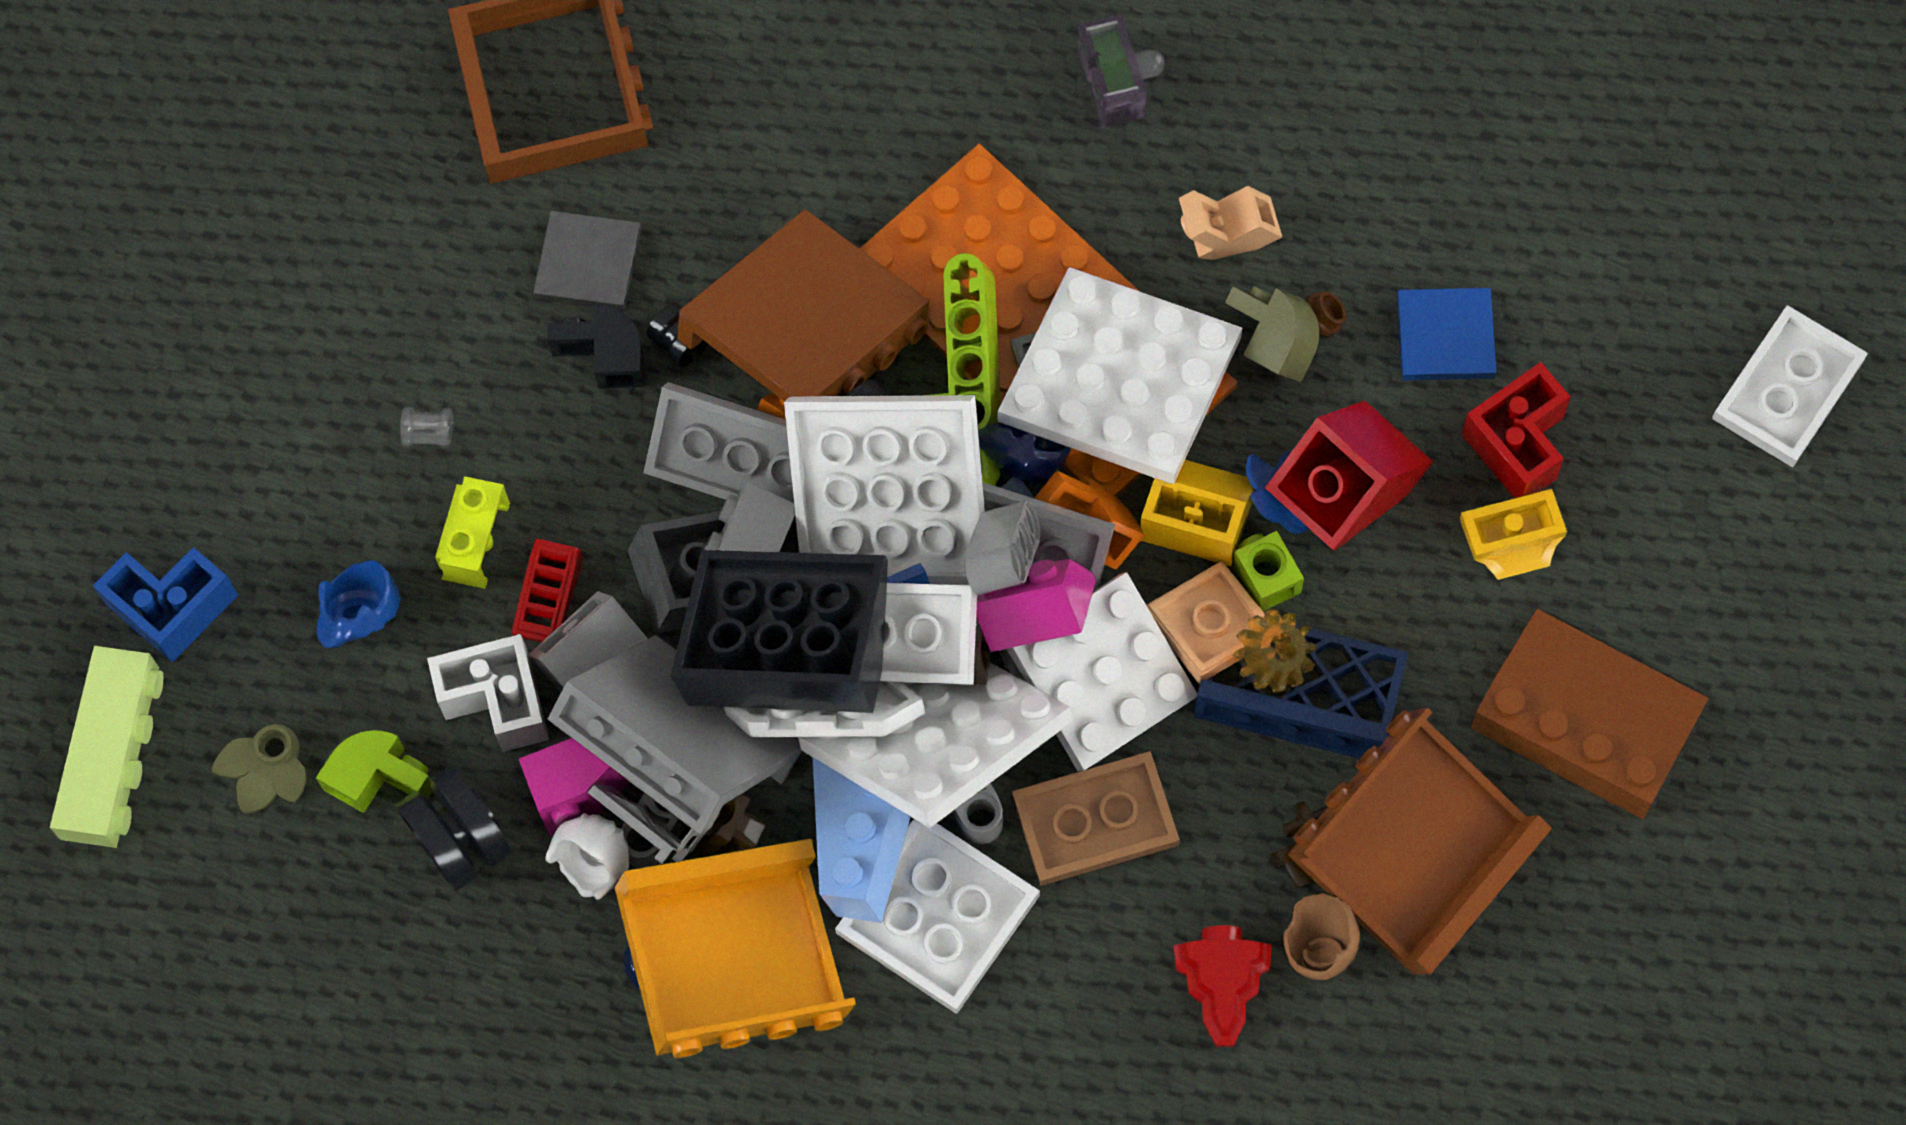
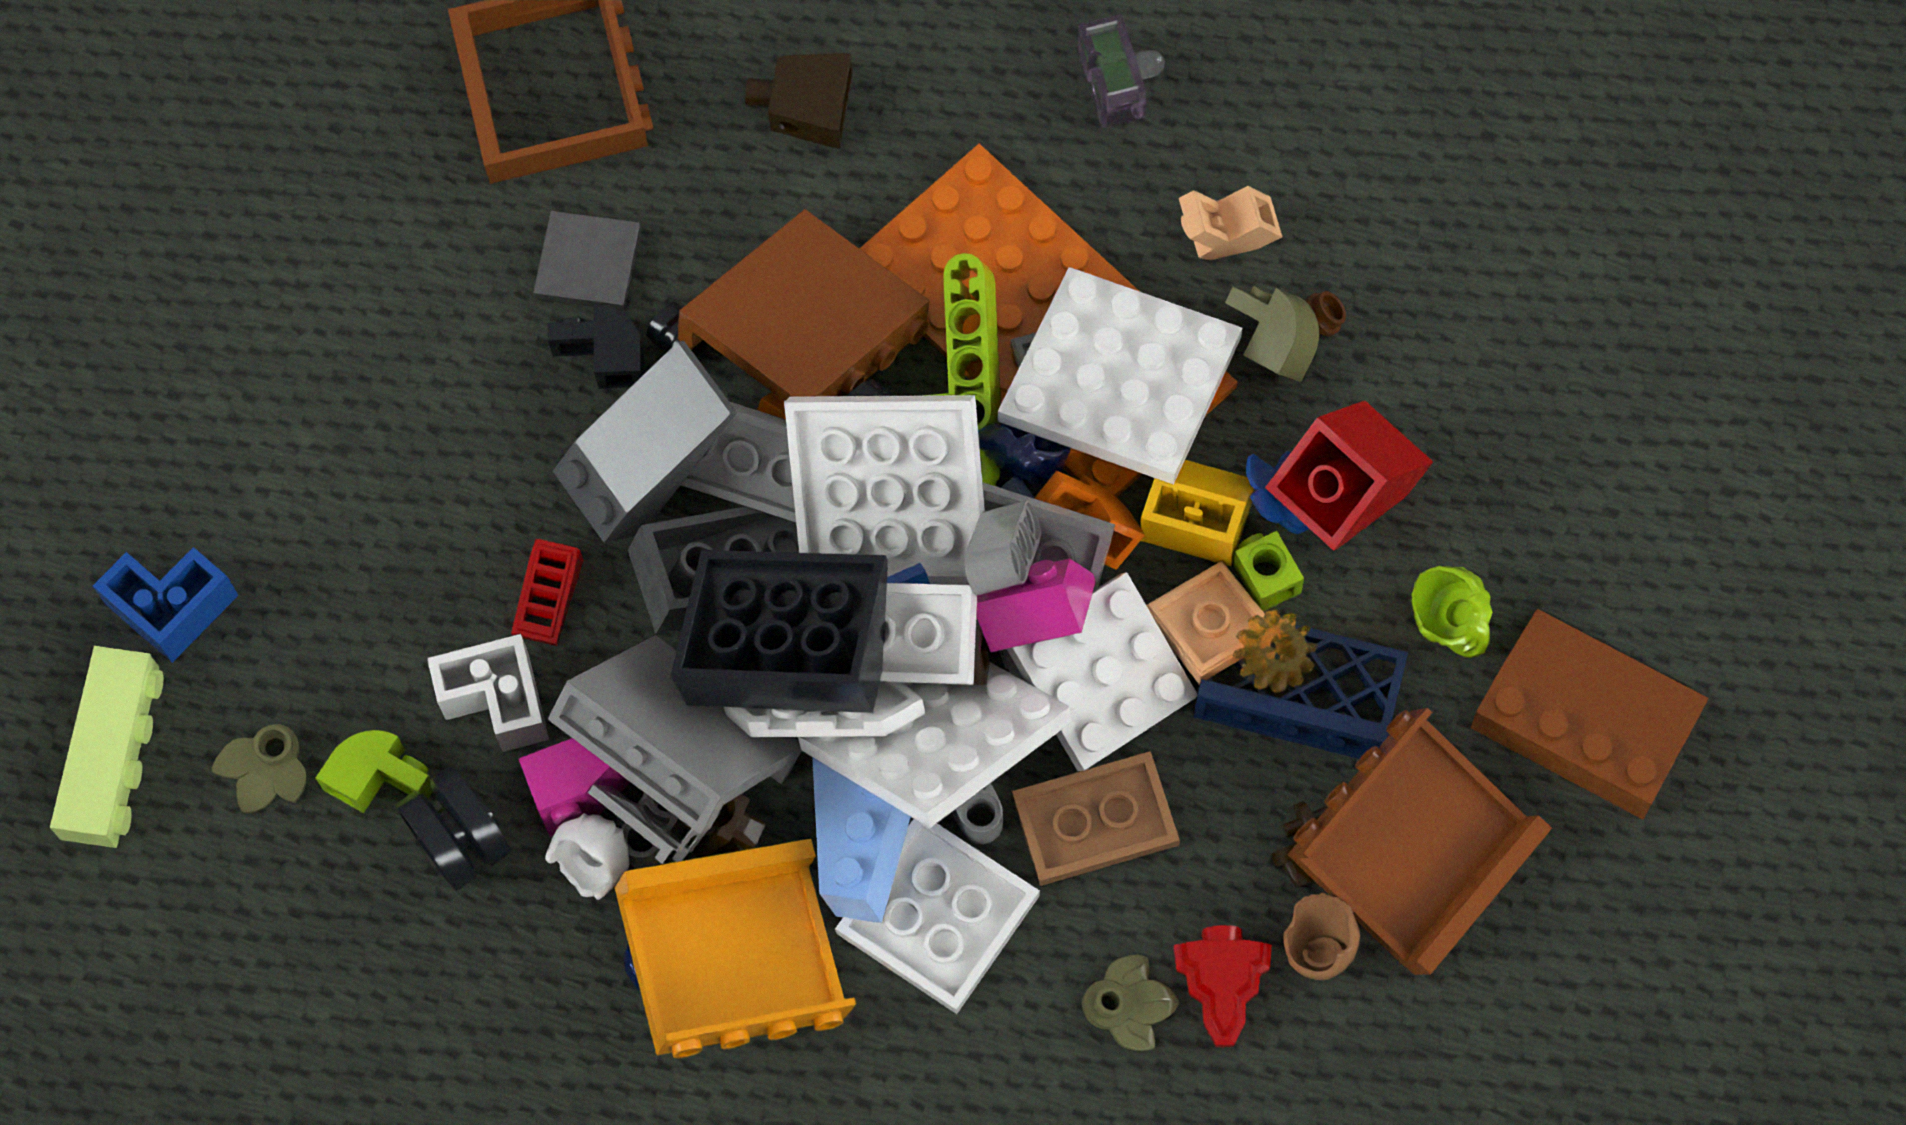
(356, 603): blue hair -> none
(427, 428): clear bush -> none
(469, 530): neon yellow window -> none
(586, 640): light grey brick -> none
(645, 445): none -> slope
(753, 521): light grey brick -> none
(806, 96): none -> dark brown torso
(1136, 1001): none -> olive plate
(1446, 334): blue tile -> none
(1453, 609): none -> lime hair
(1510, 430): red brick -> none
(1515, 533): yellow slope -> none
(1789, 386): white plate -> none

